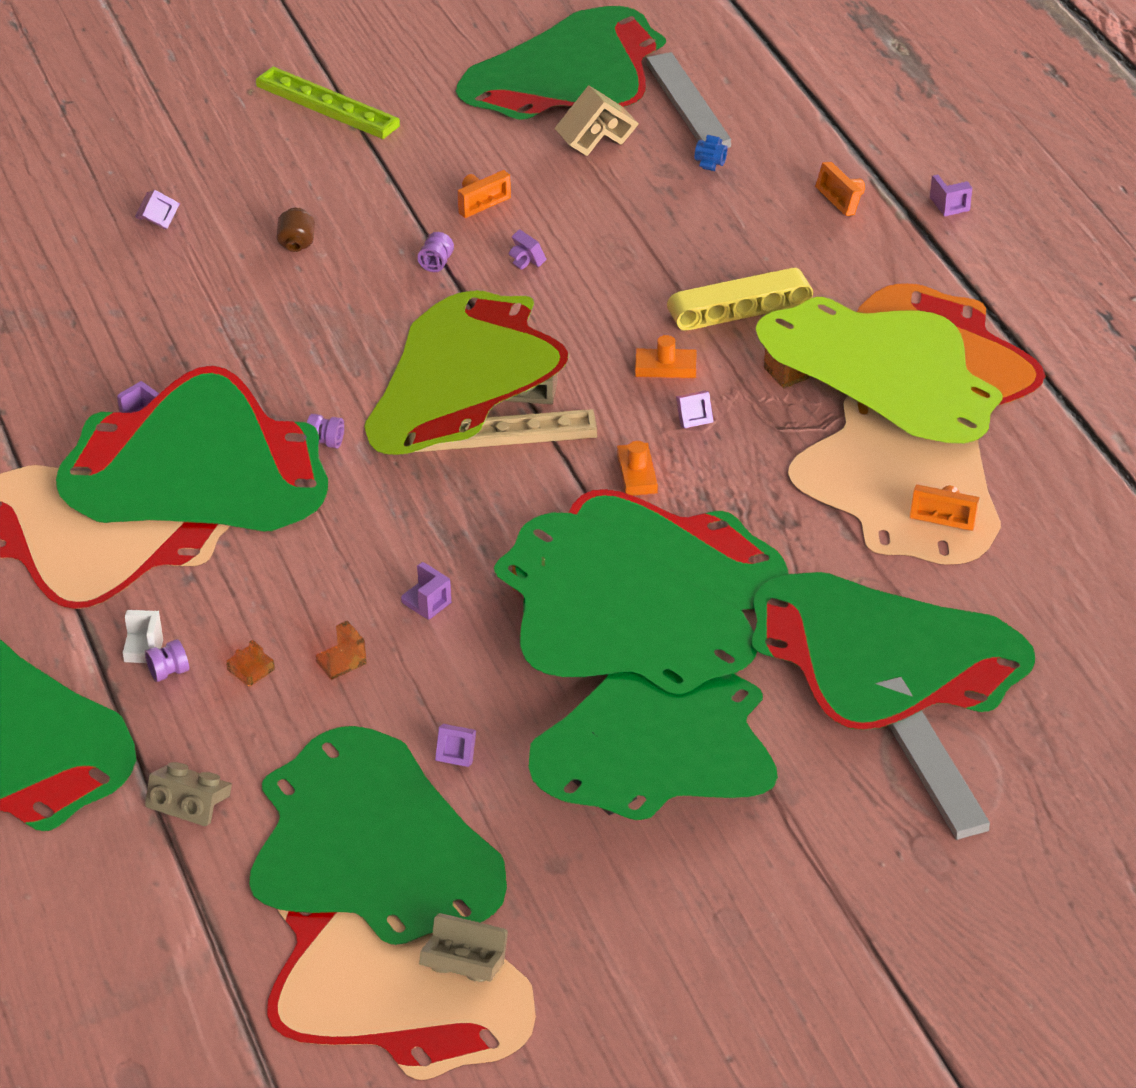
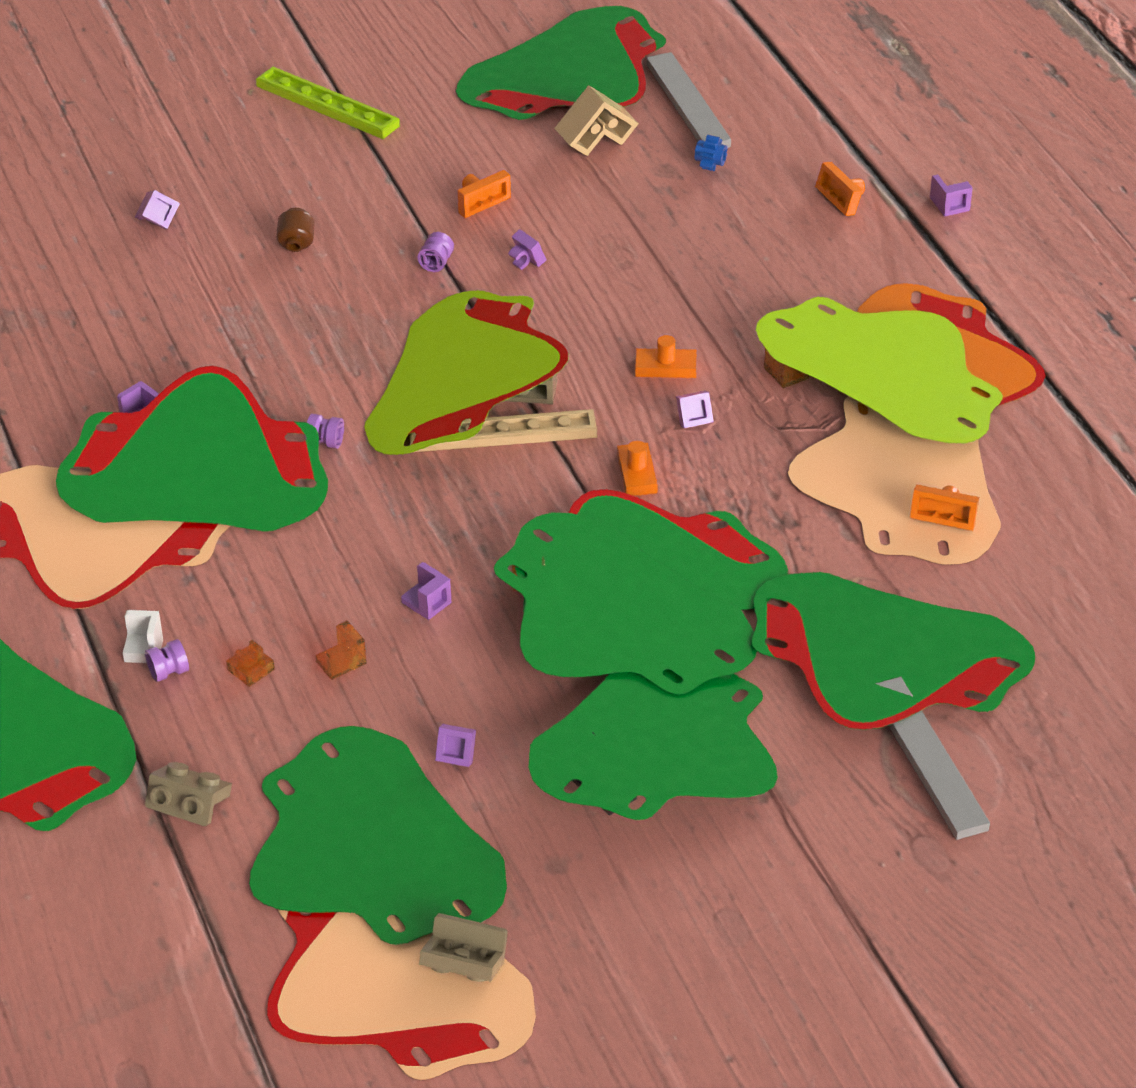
(739, 299): light yellow beam -> none

